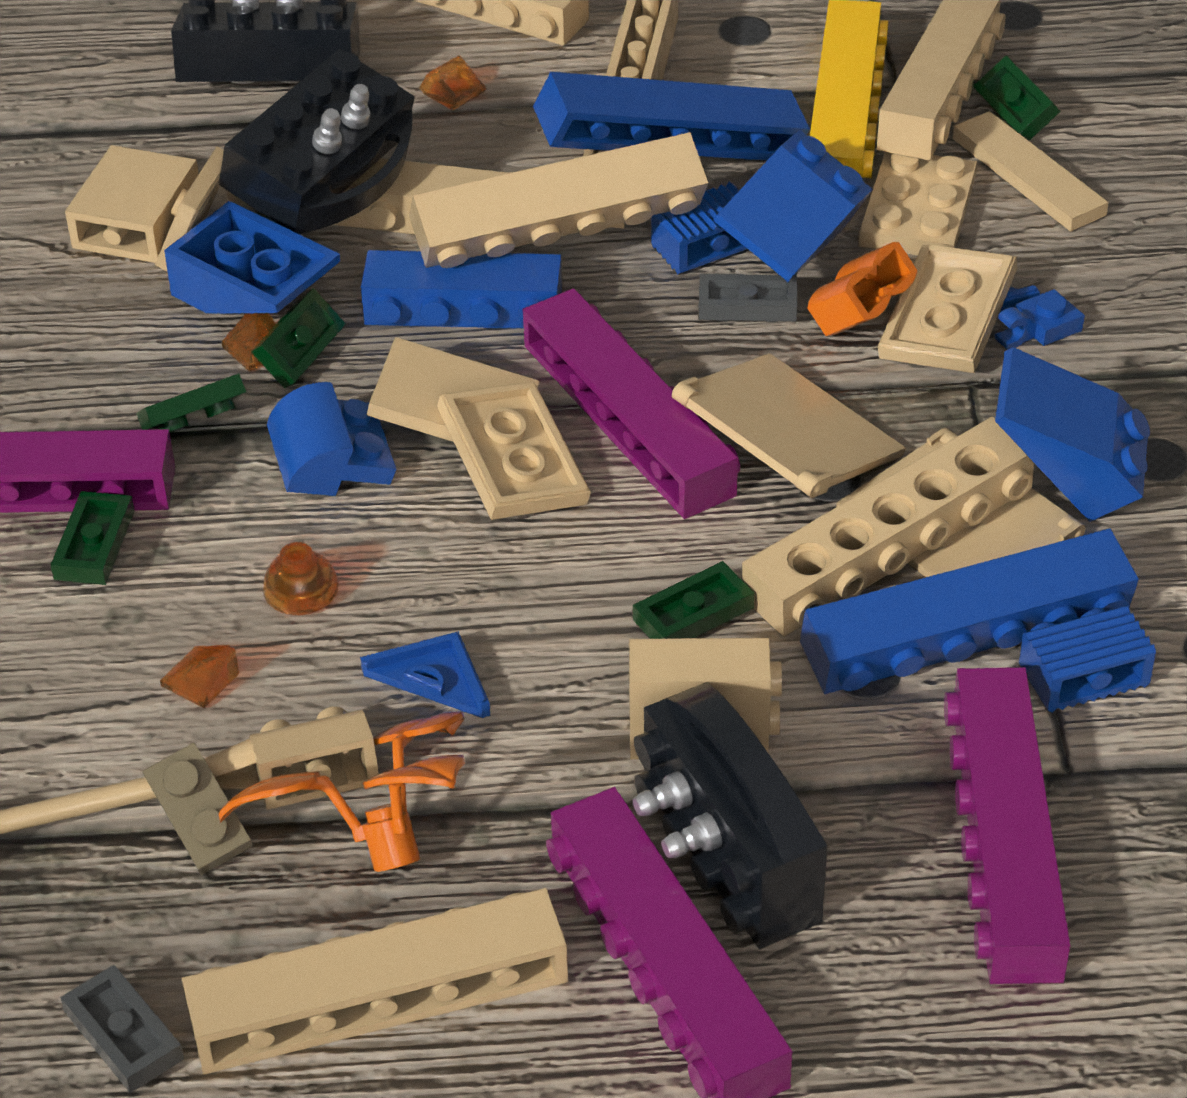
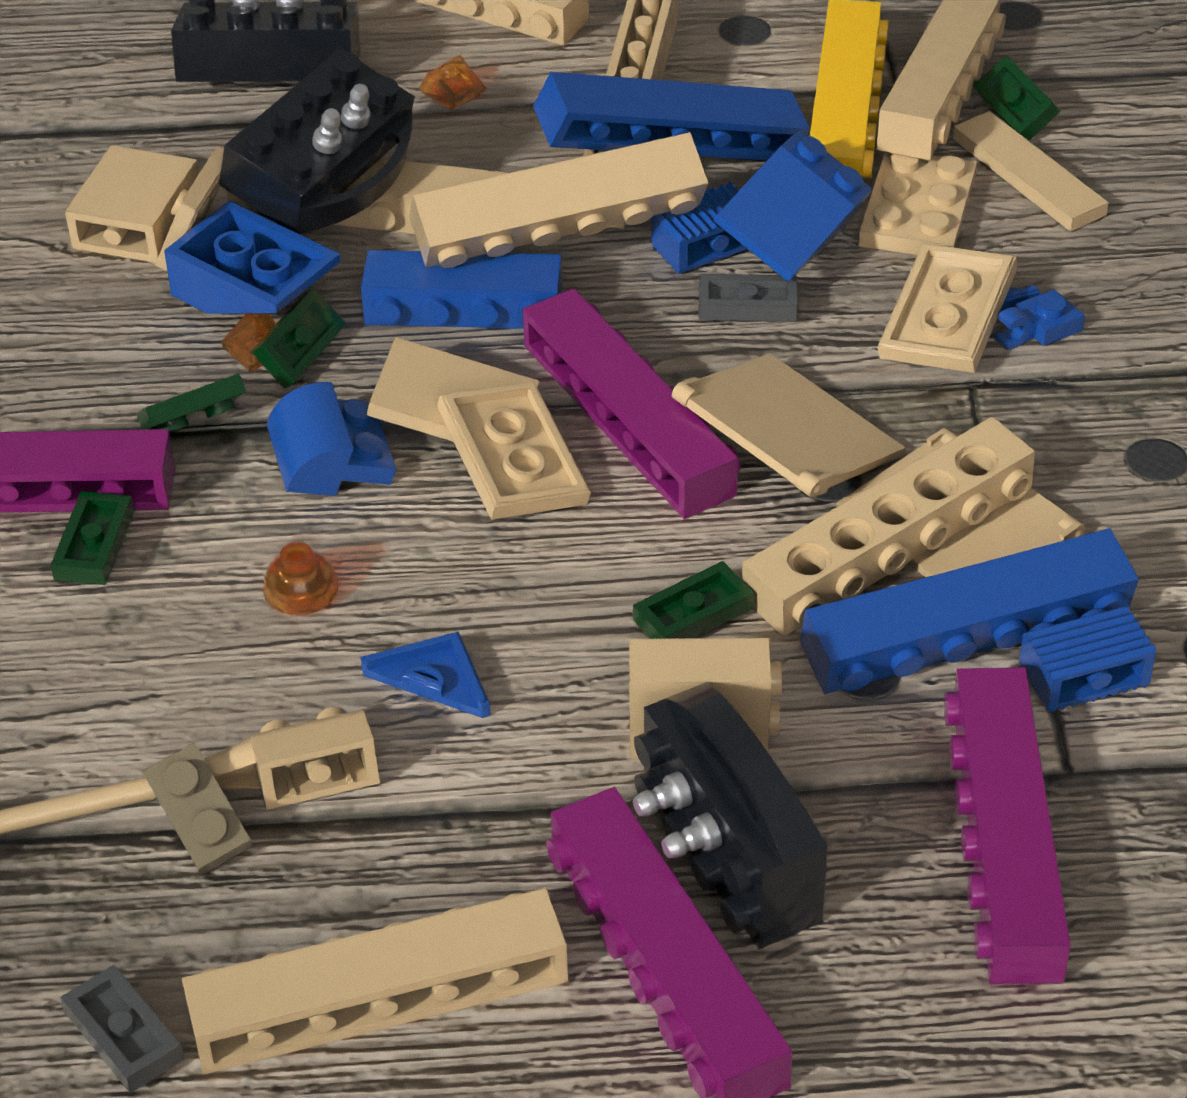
(202, 673): clear orange slope -> none
(387, 826): orange plant -> none
(862, 289): orange brick -> none
(1074, 433): blue slope -> none

